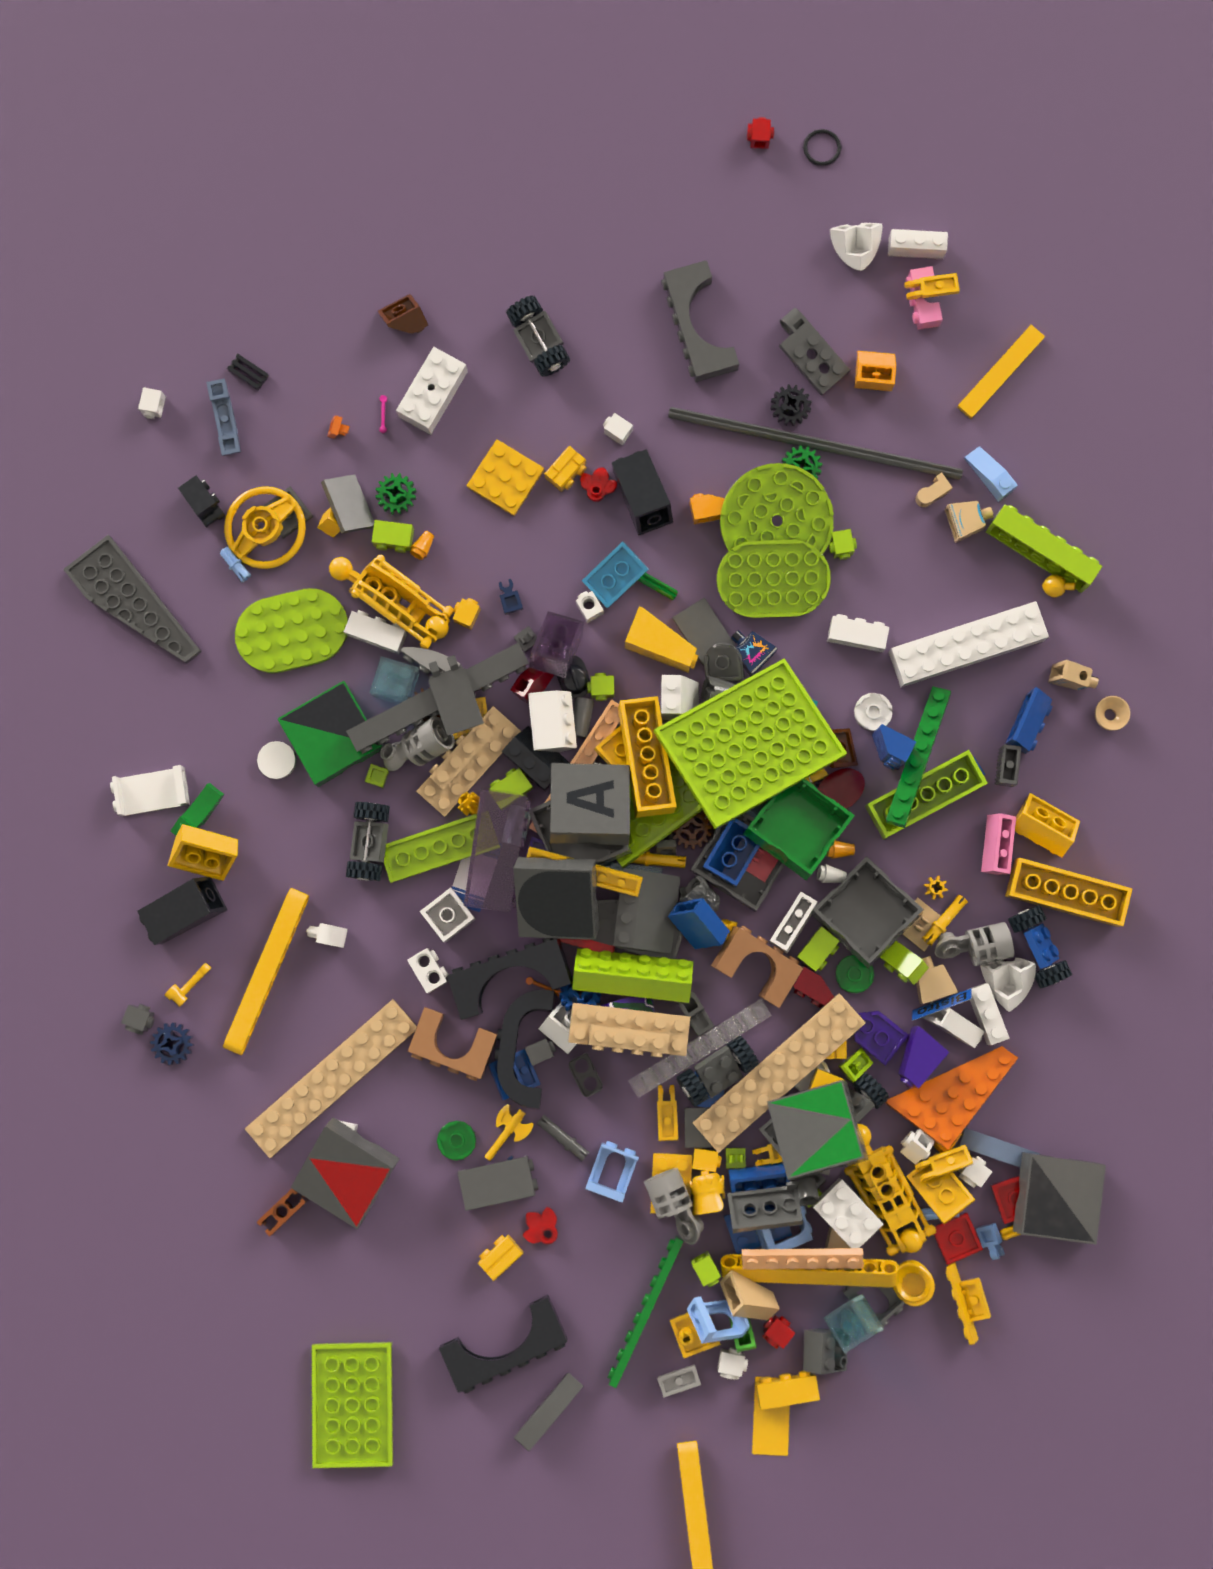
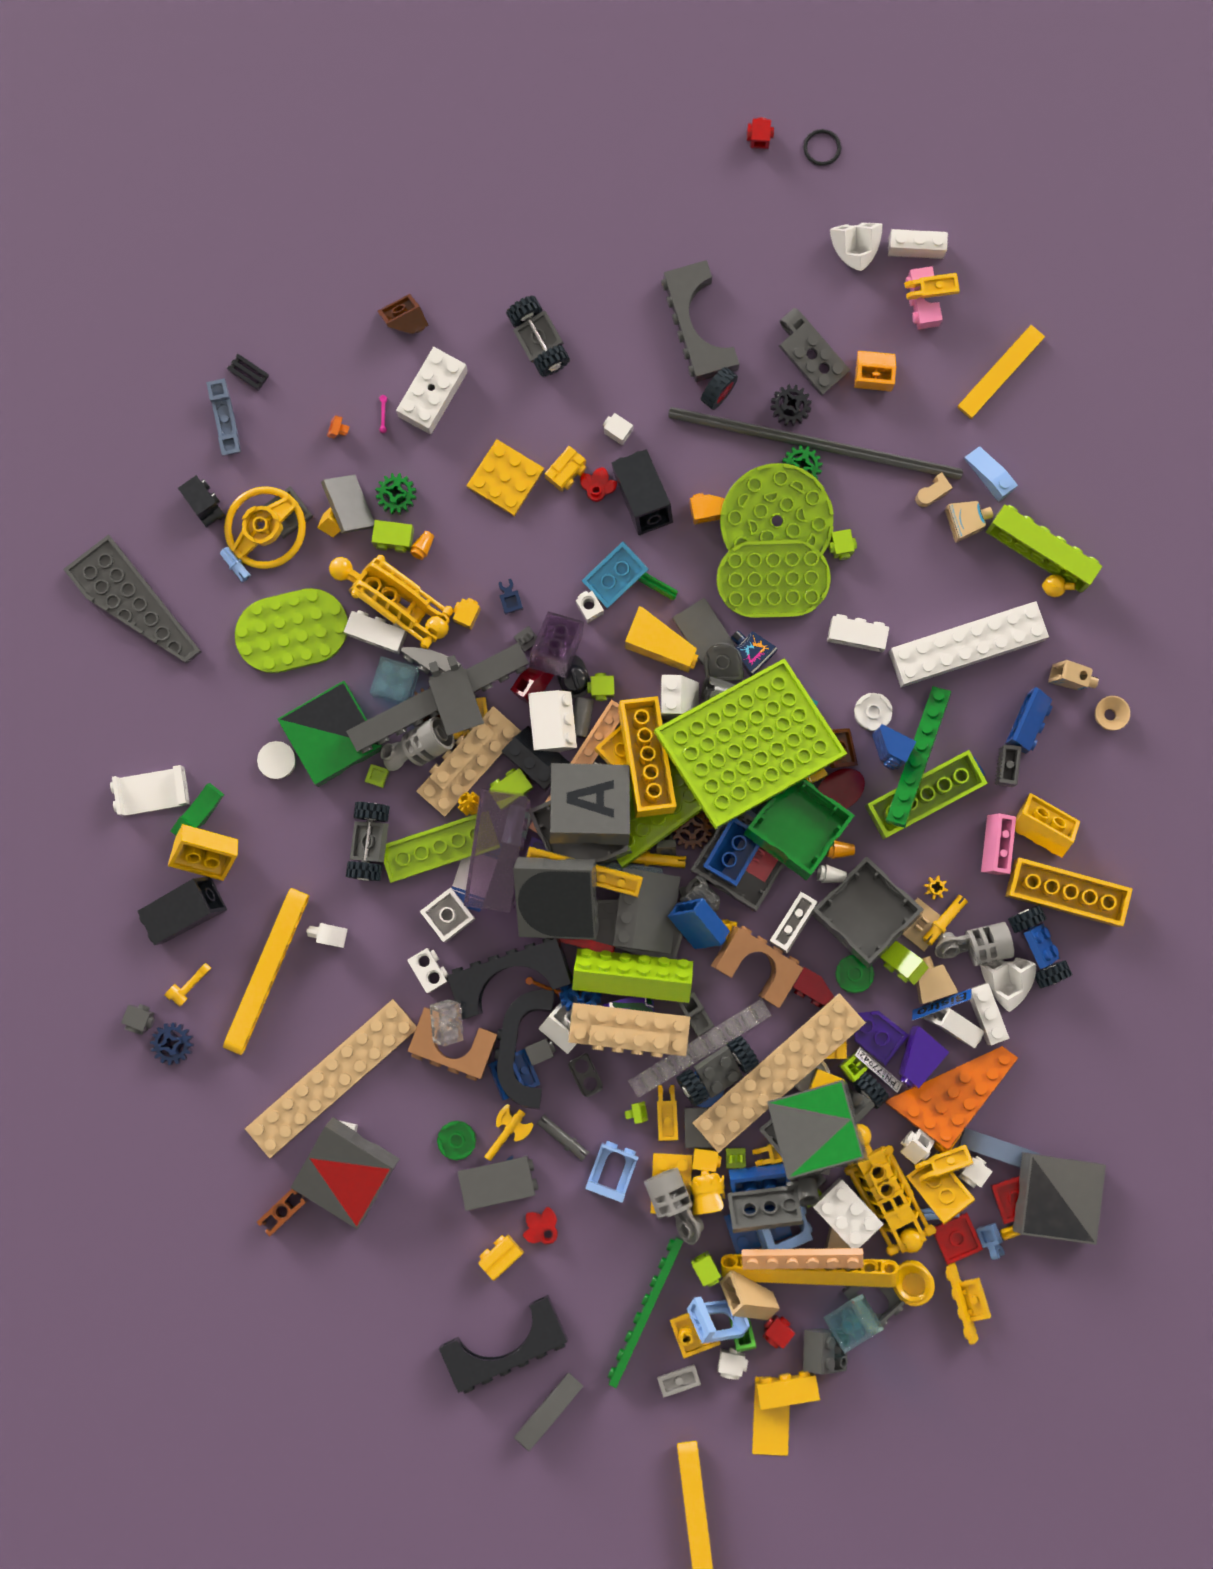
(151, 403): white brick -> none
(352, 1405): lime plate -> none
(446, 1022): none -> clear brick
(637, 1112): none -> lime tile
(719, 388): none -> black wheel
(818, 949): lime brick -> none
(878, 1069): none -> white sticker

